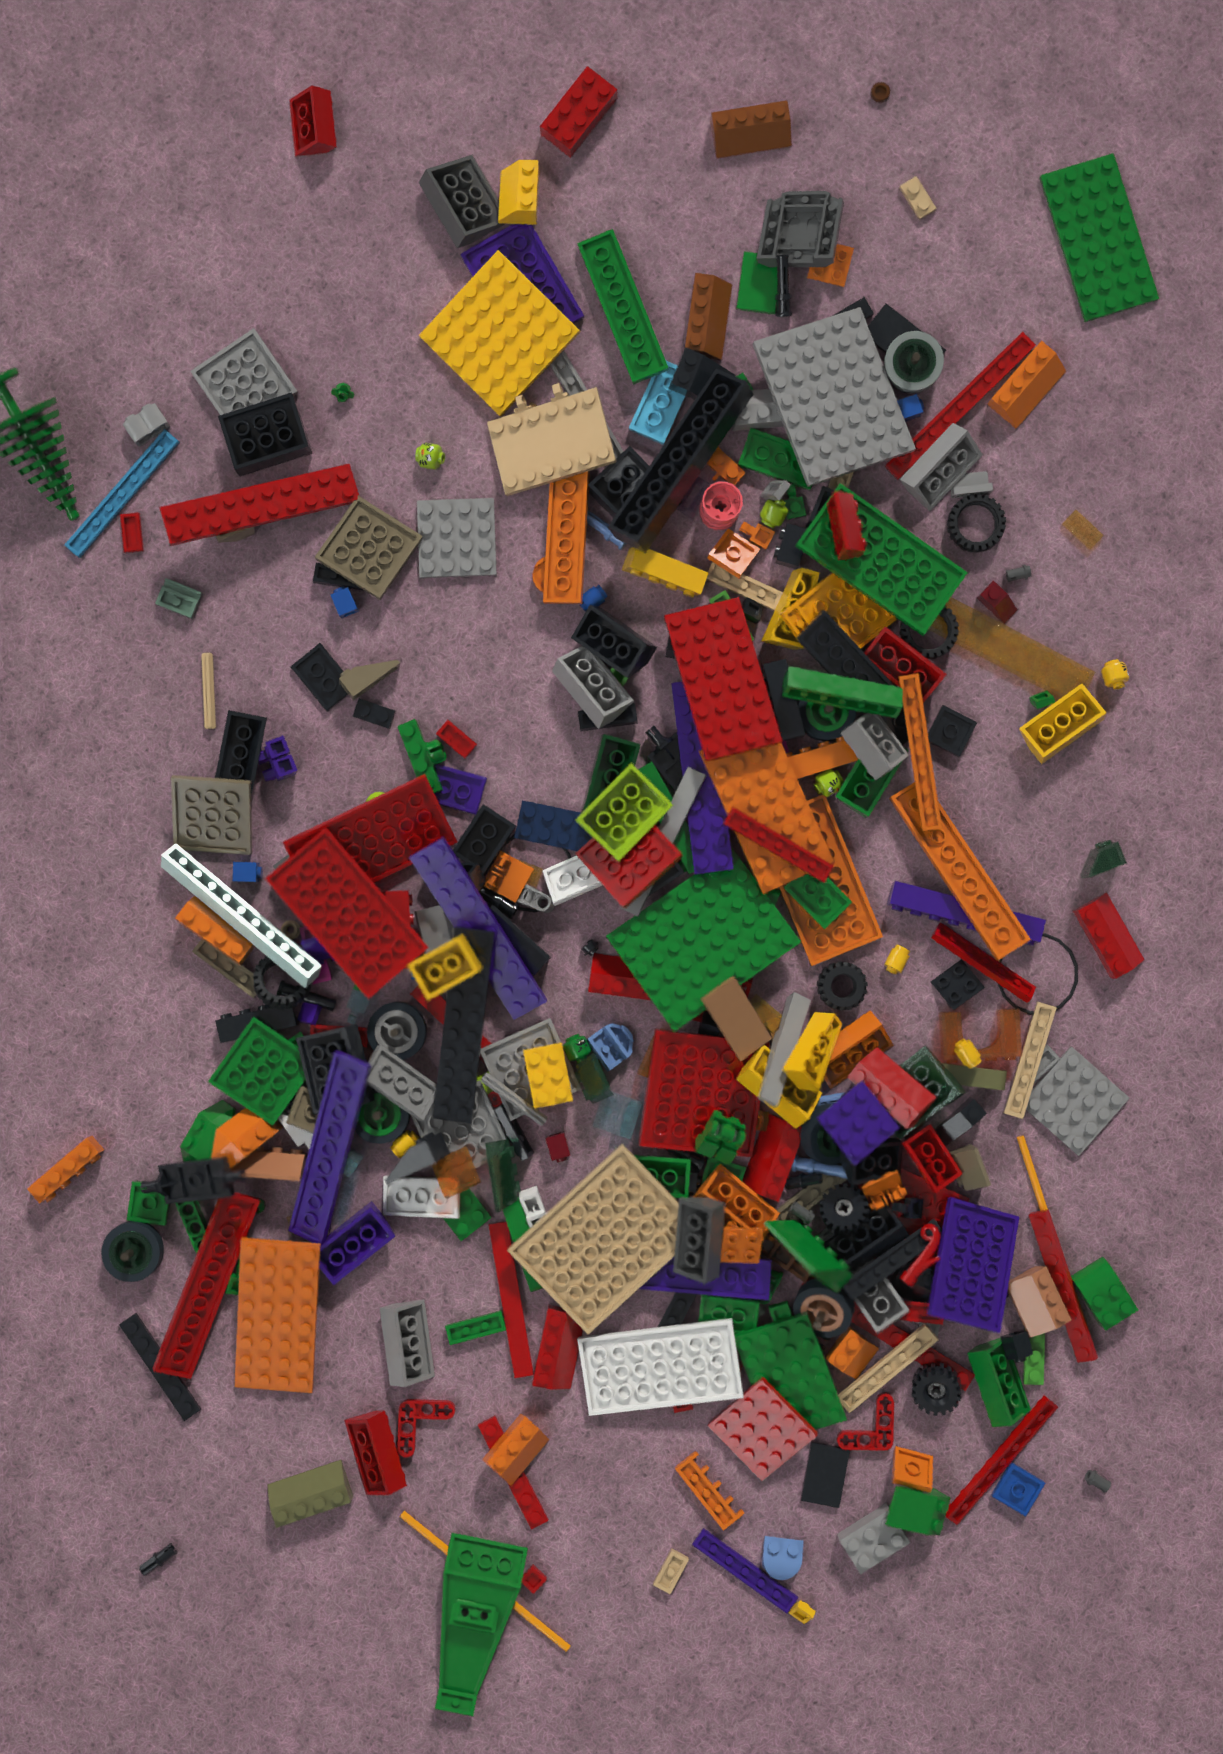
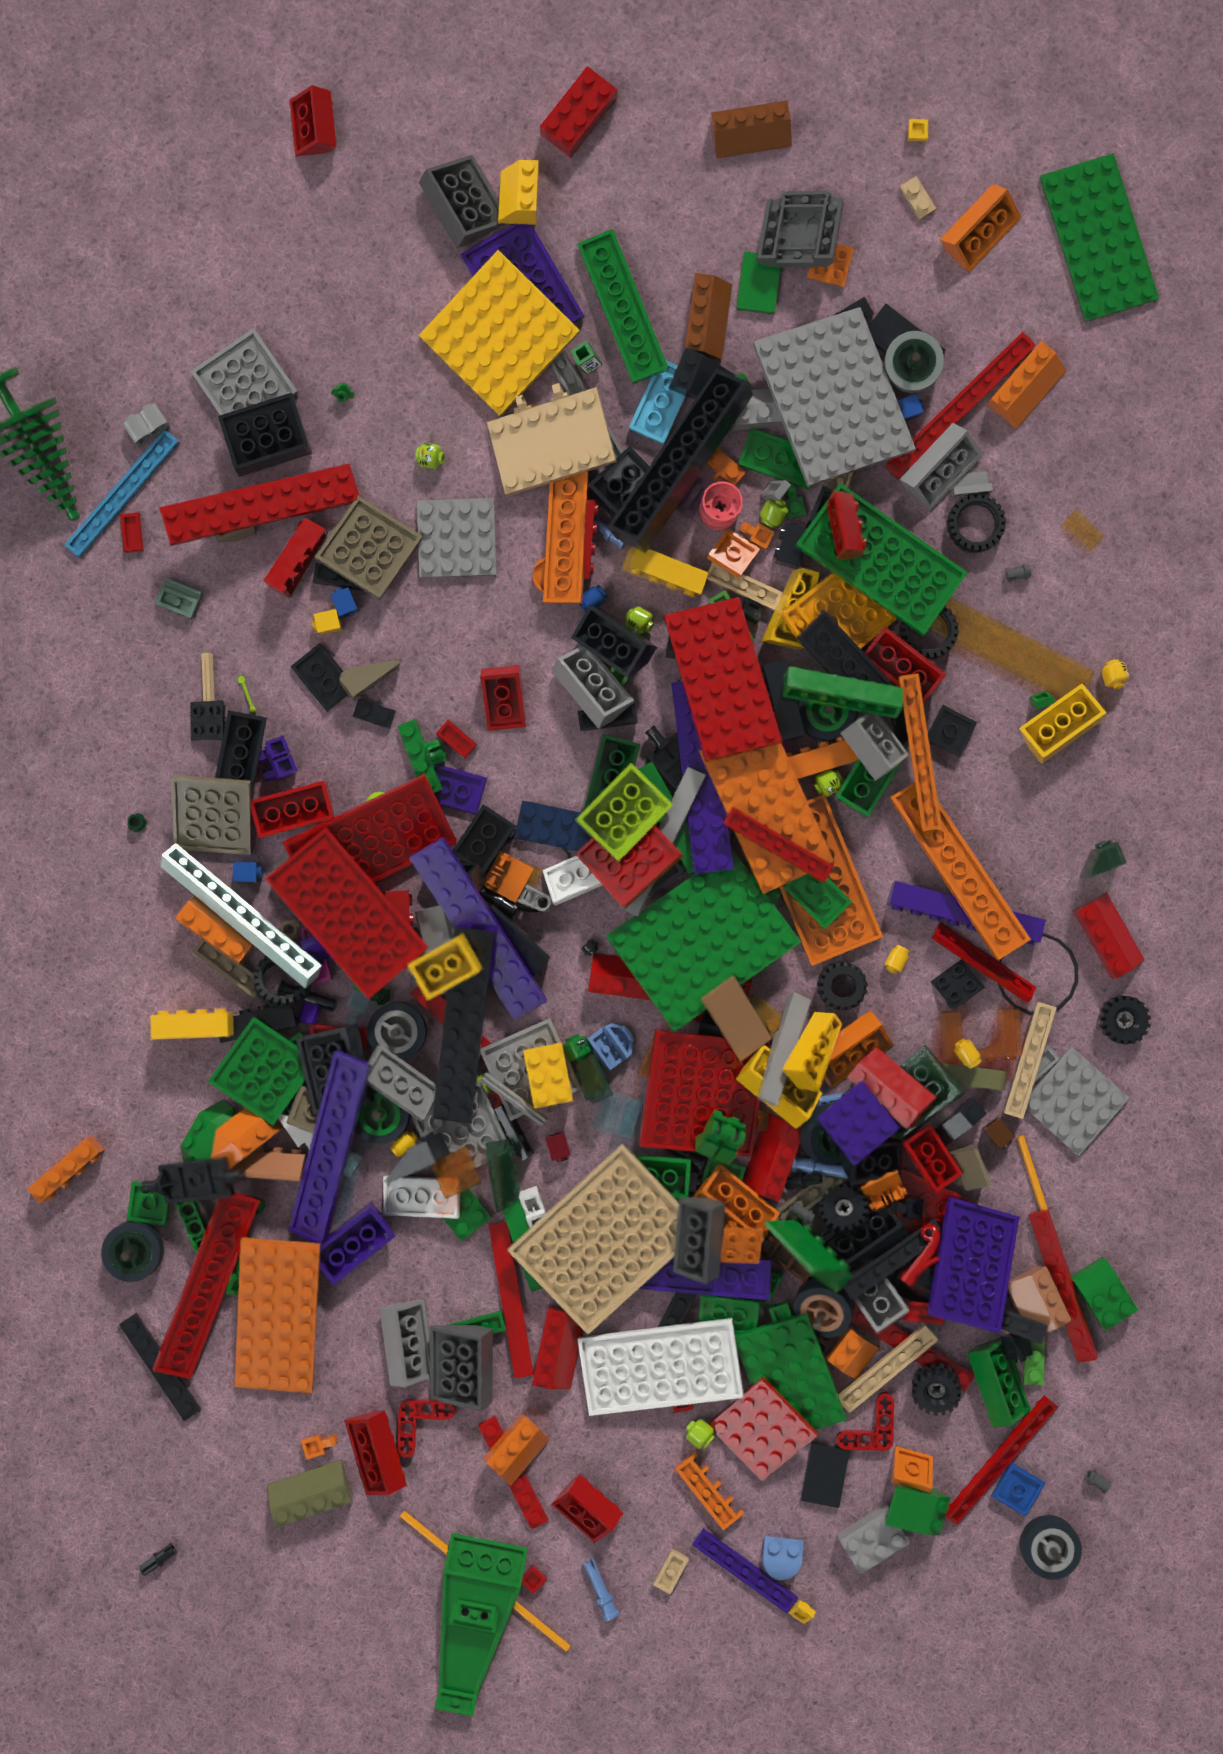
(136, 827): none -> dark green plate
(192, 1025): none -> yellow wedge
(207, 720): none -> black hinge
(241, 679): none -> lime hinge
(292, 809): none -> red slope
(295, 557): none -> red wedge
(315, 1445): none -> orange plate
(327, 622): none -> yellow brick
(383, 998): none -> clear green plate
(461, 1365): none -> dark grey slope
(503, 697): none -> red slope
(586, 357): none -> green brick
(587, 1508): none -> red slope
(590, 530): none -> red plate
(604, 1597): none -> medium blue pin
(639, 620): none -> lime head
(699, 1433): none -> lime head
(783, 296): black pin -> none
(880, 92): reddish brown tile -> none
(918, 130): none -> yellow plate
(981, 227): none -> orange slope
(997, 602): dark red slope -> none
(998, 1133): none -> reddish brown brick
(1024, 1327): none -> black plate
(1050, 1547): none -> wheel
(1133, 1028): none -> black bush

